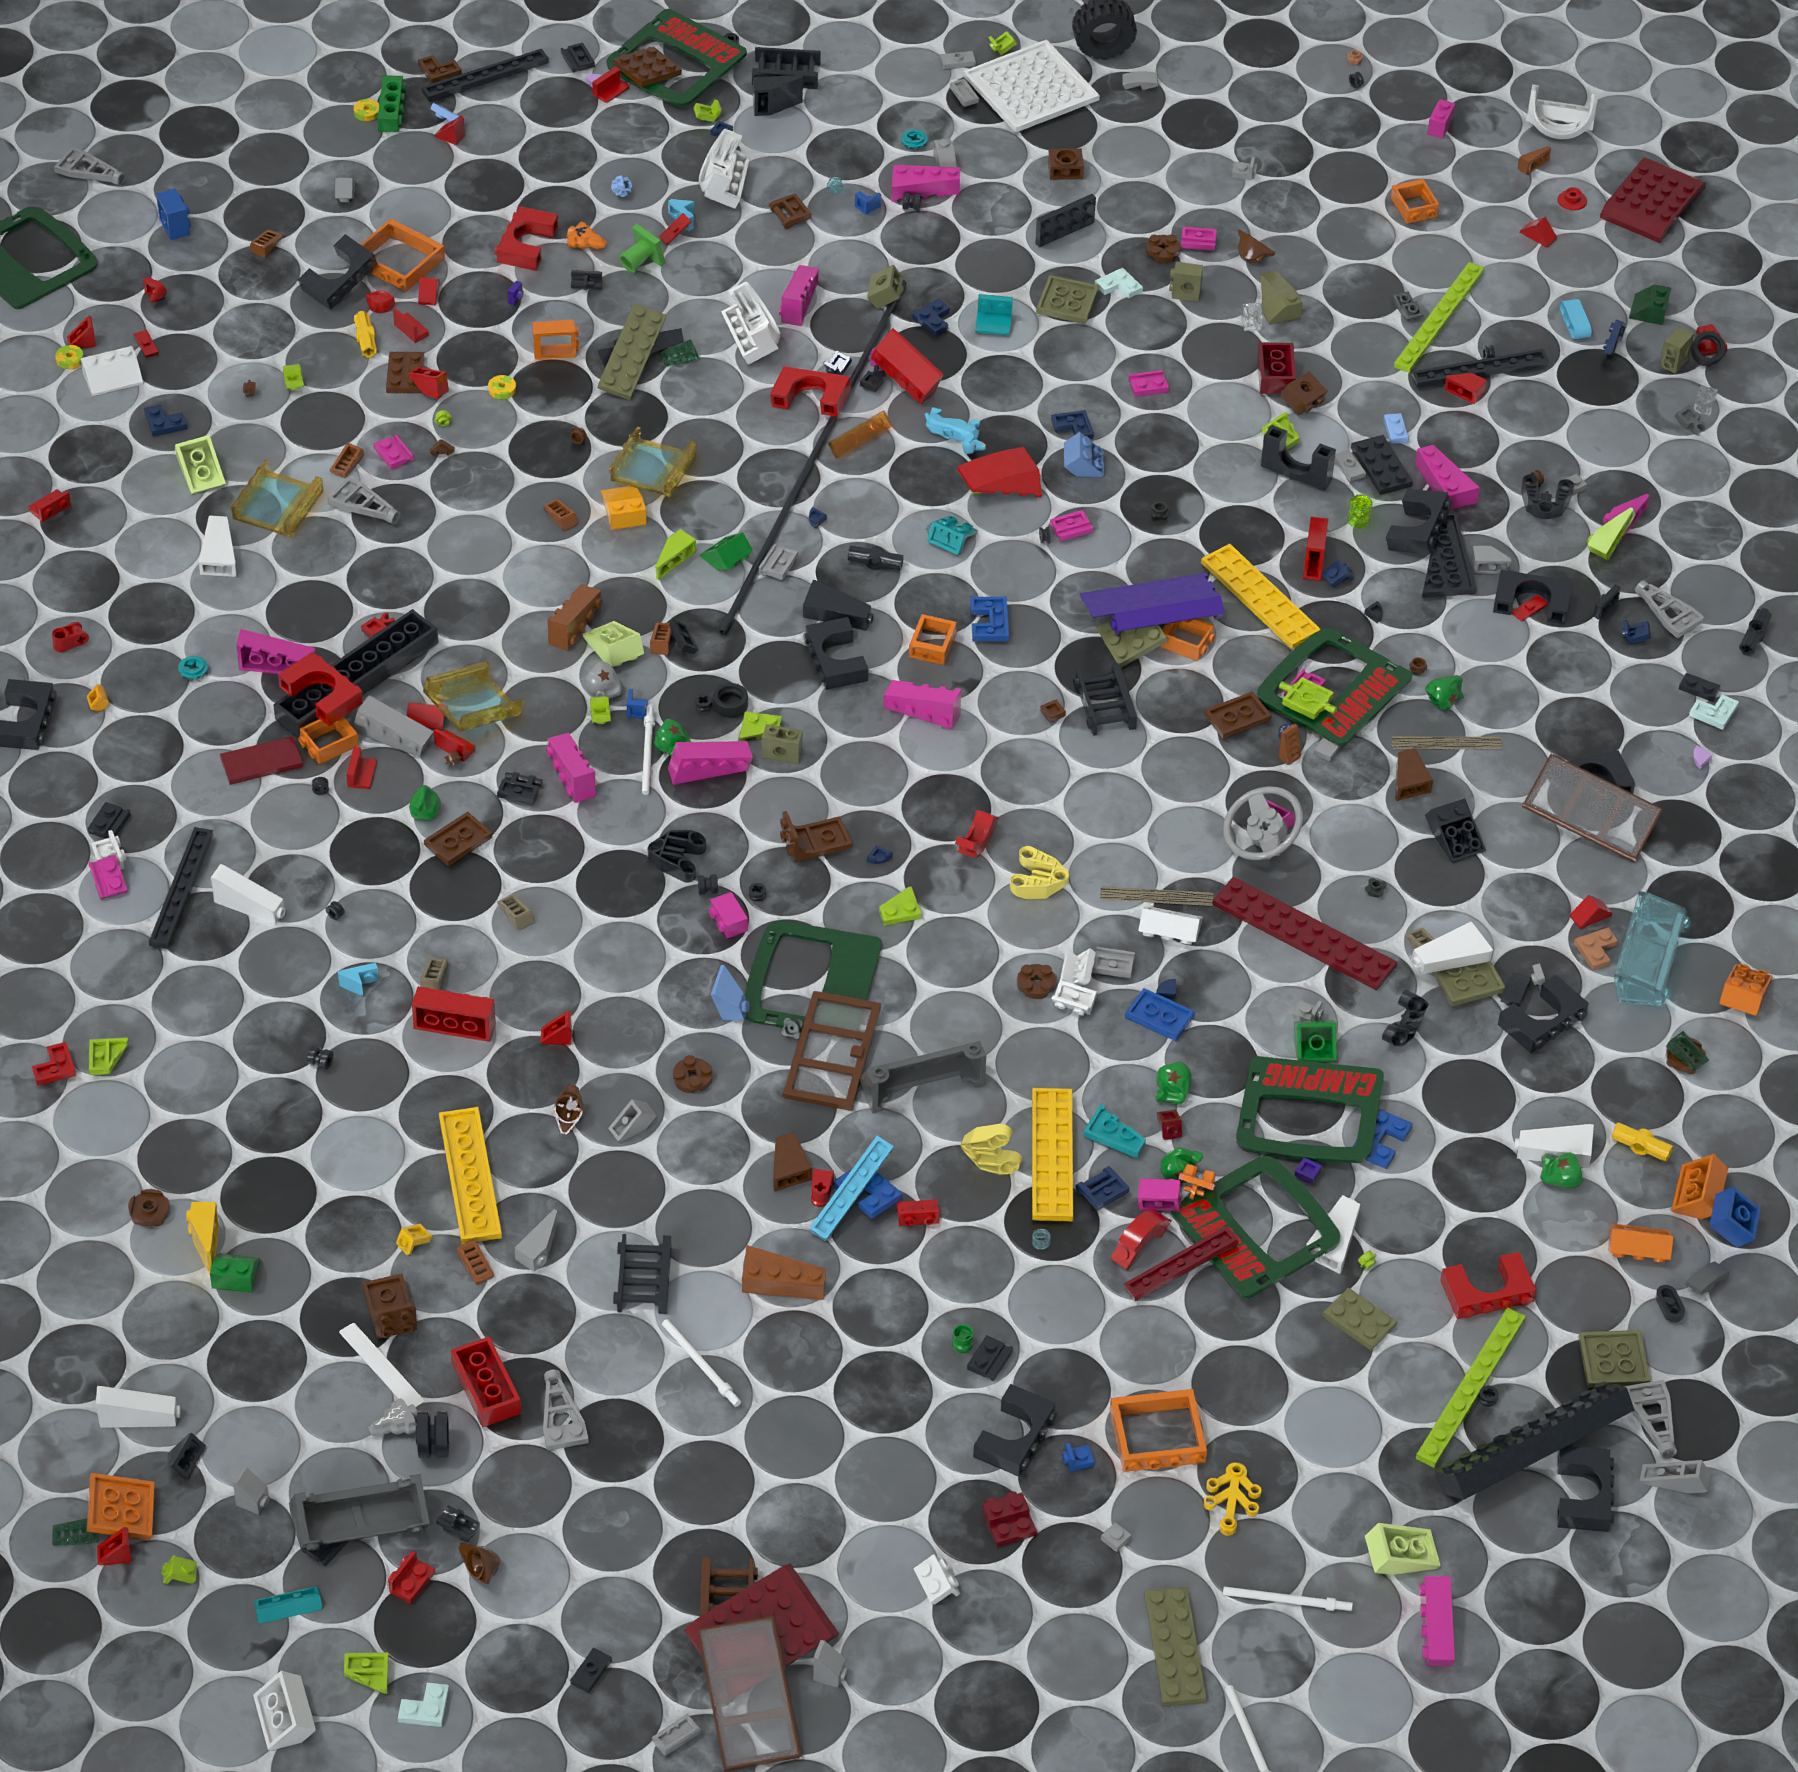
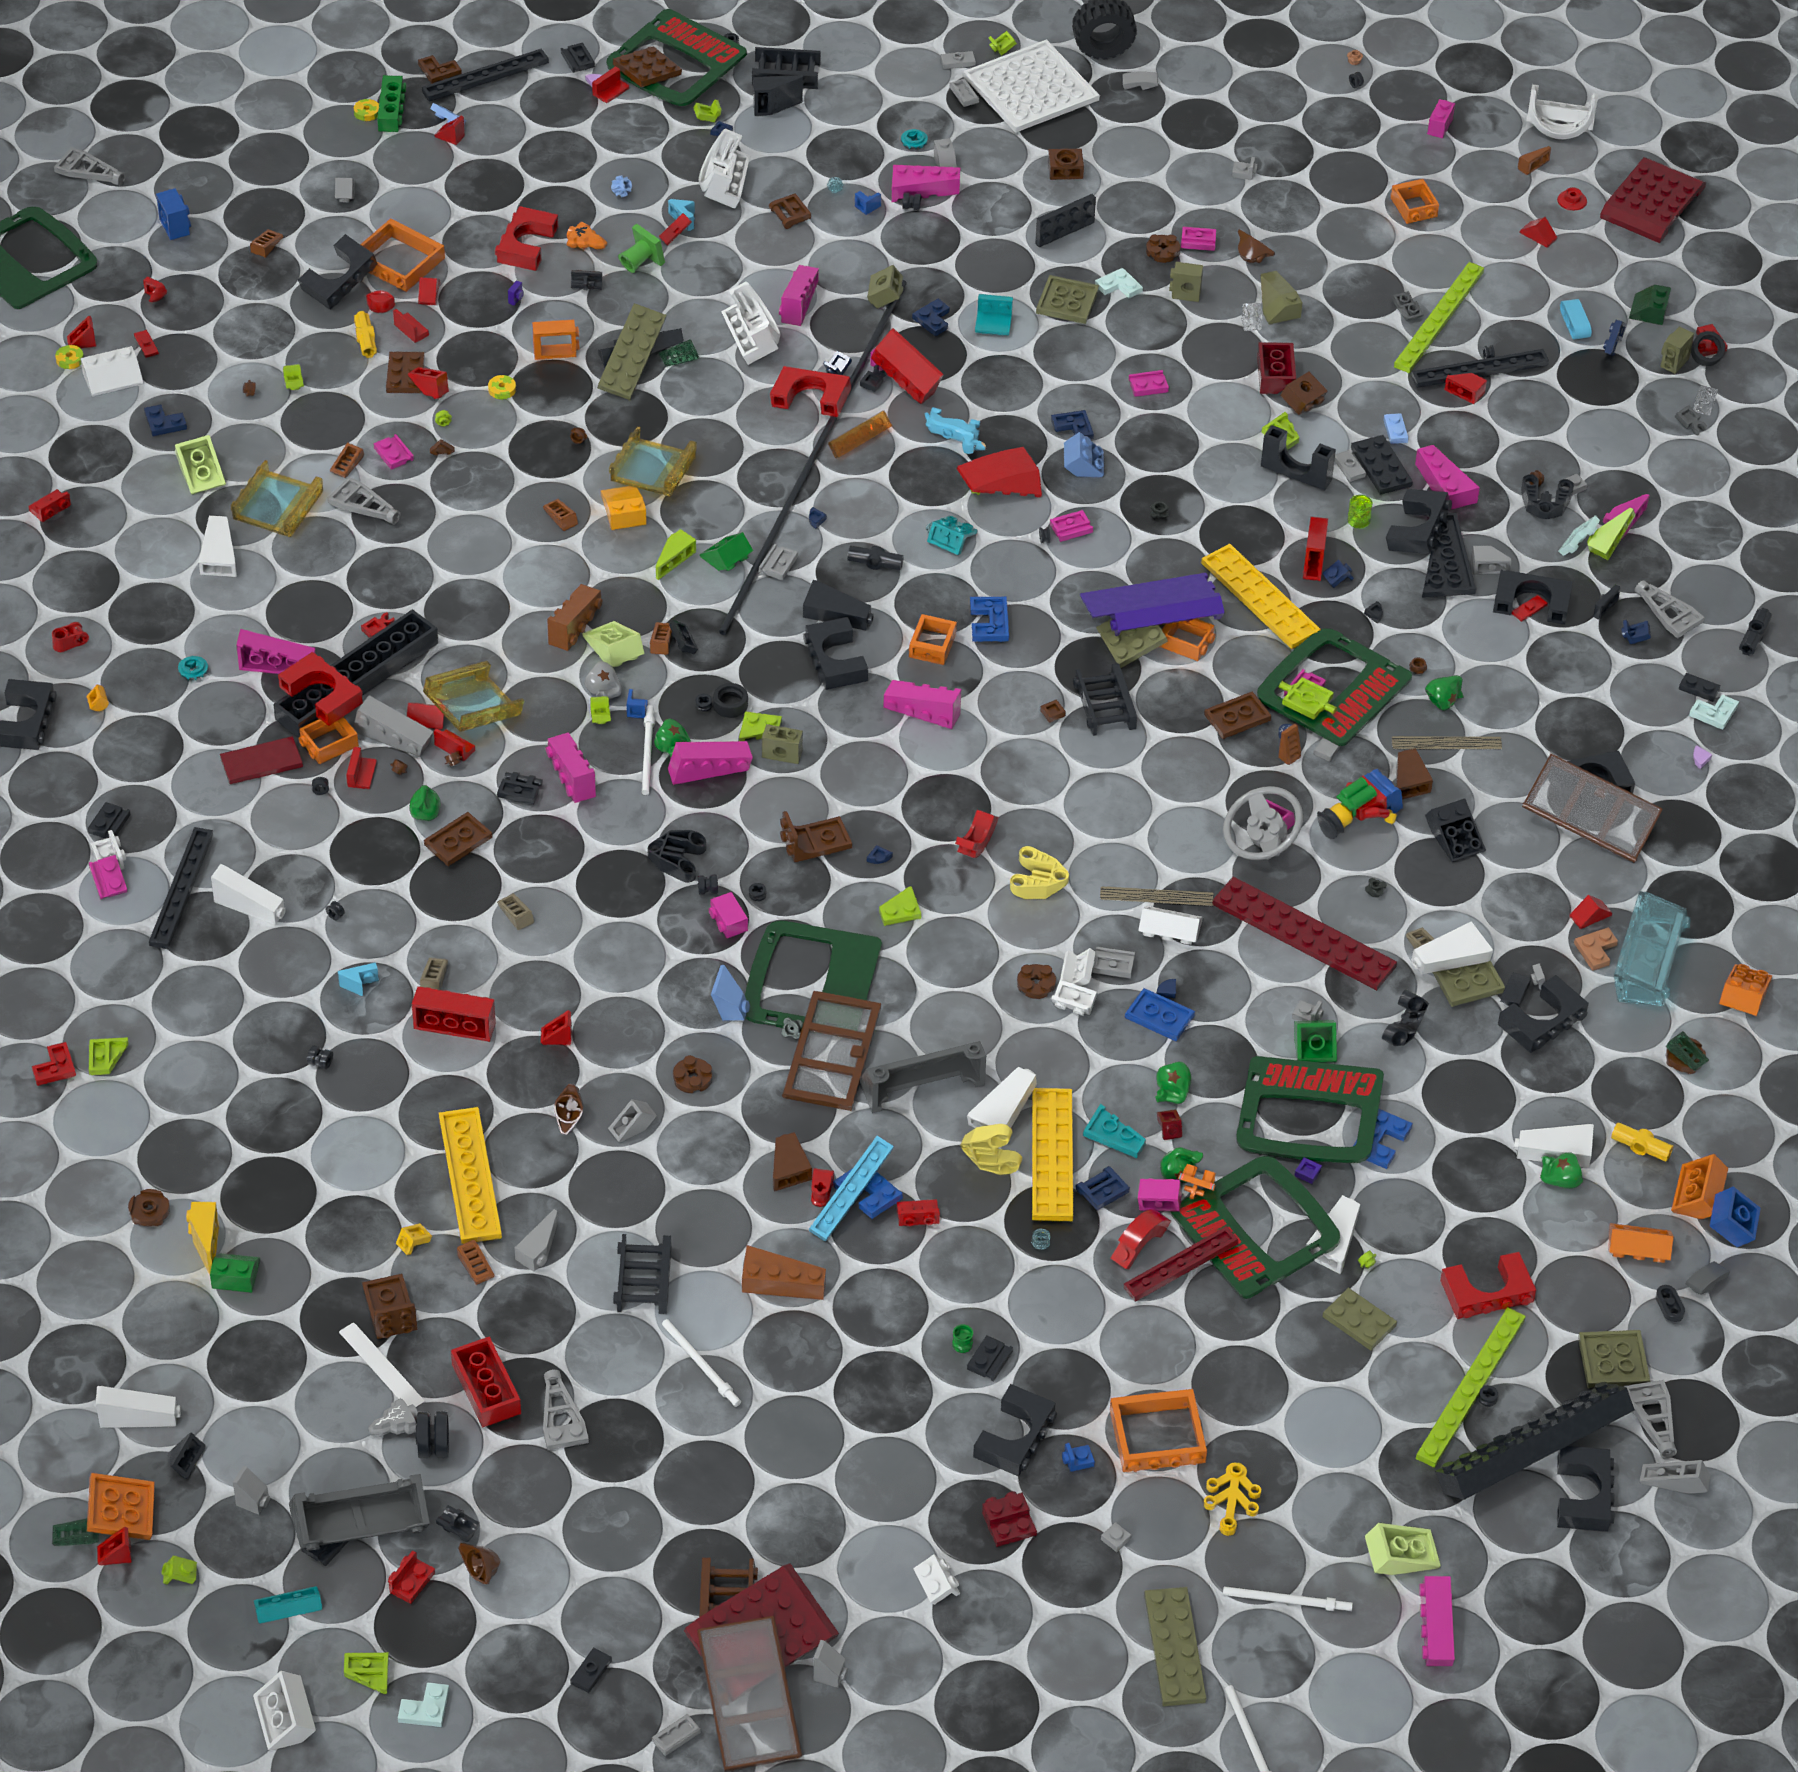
(399, 767): none -> reddish brown plate
(1005, 1101): none -> white slope
(1365, 799): none -> piece
(1579, 535): none -> light aqua plate

